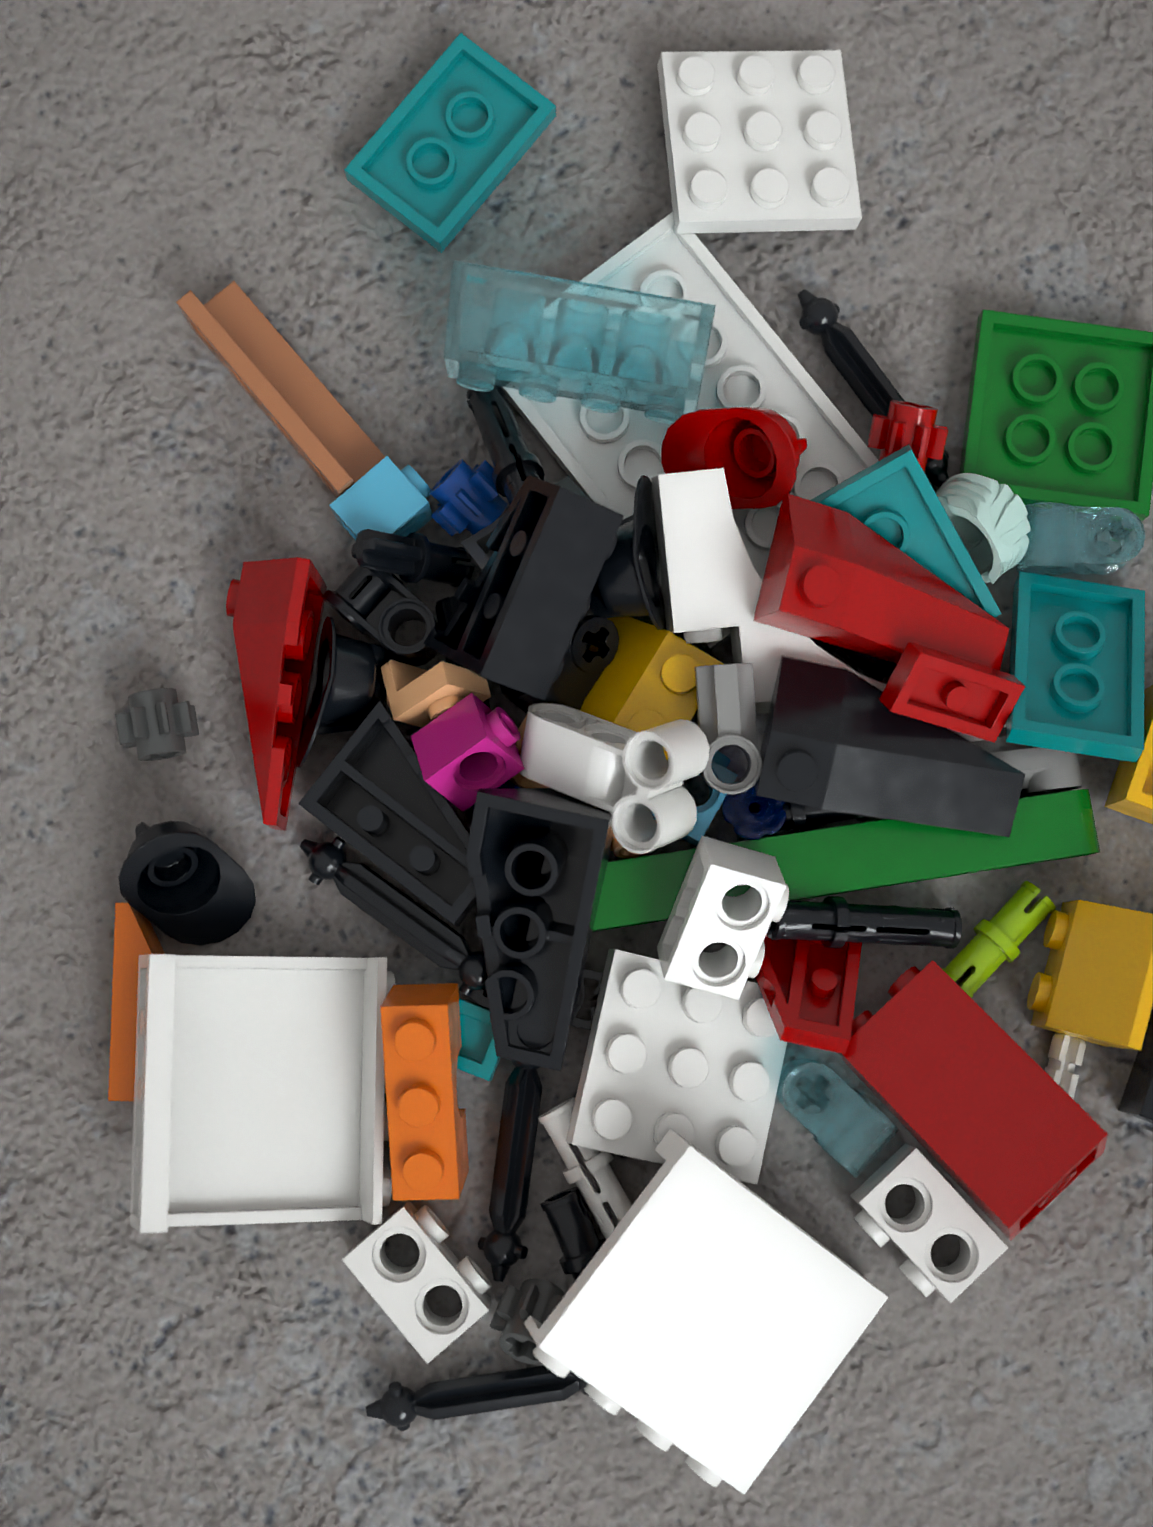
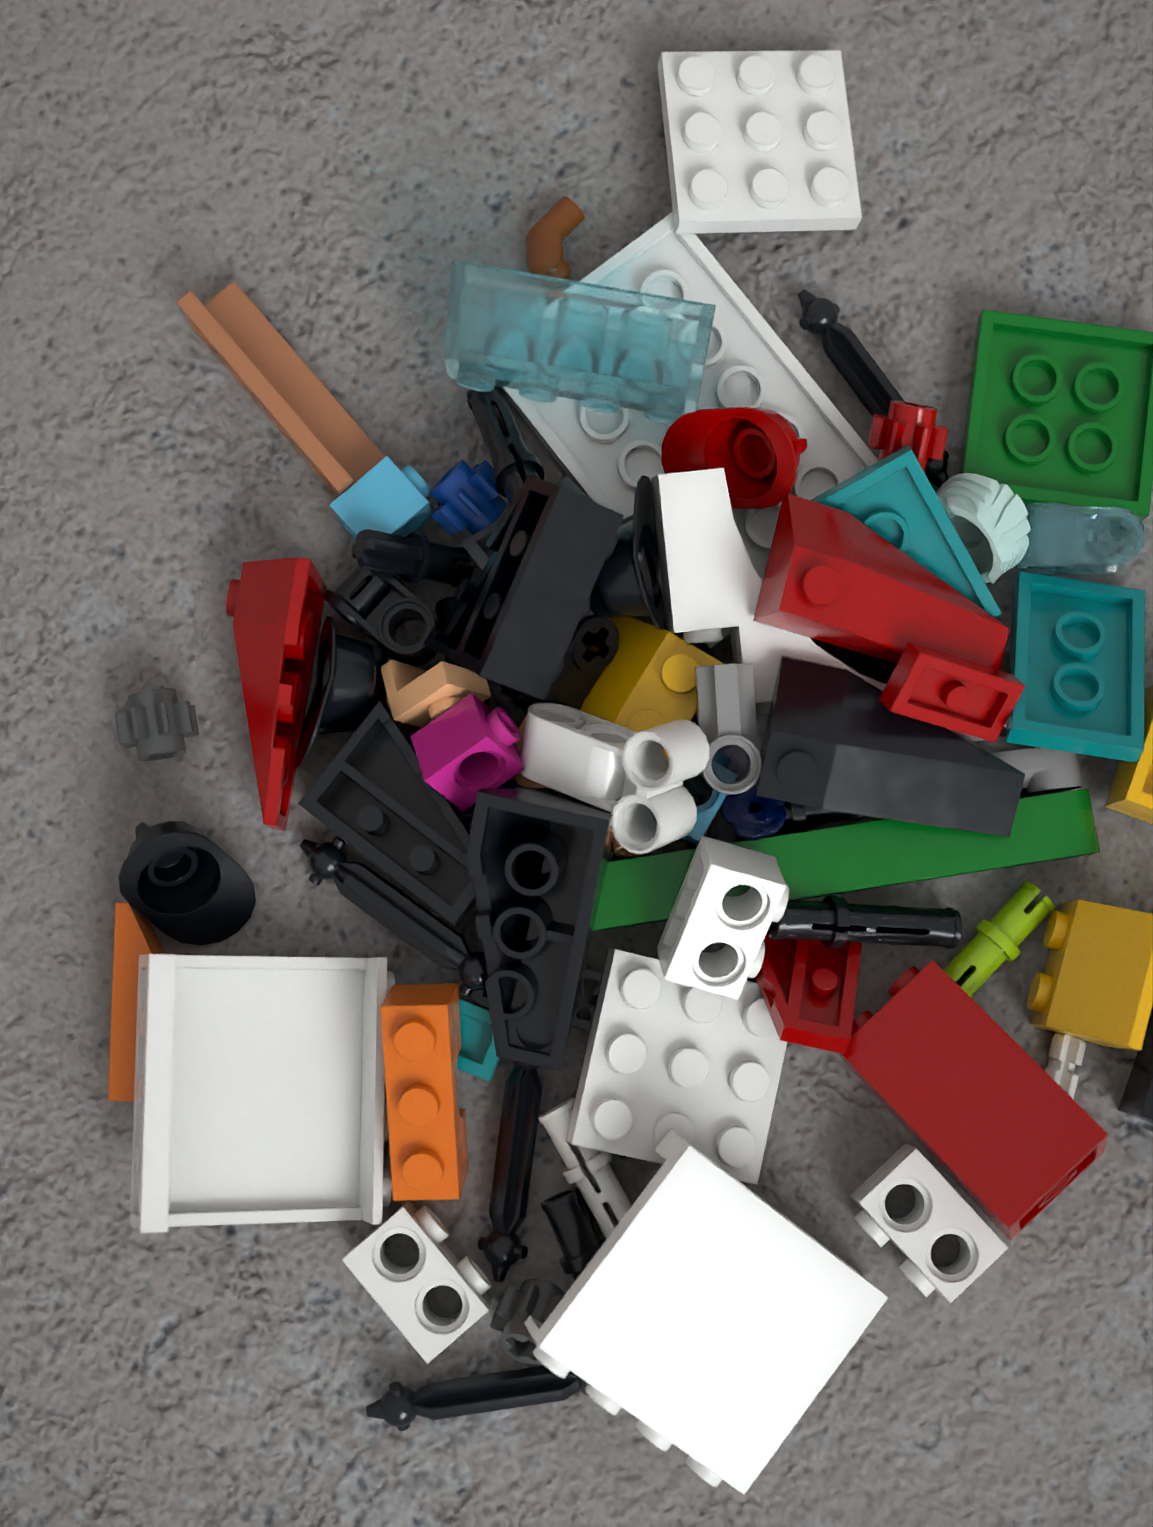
(450, 142): teal plate -> none
(545, 239): none -> dark orange arm
(840, 1119): clear light blue piece -> none

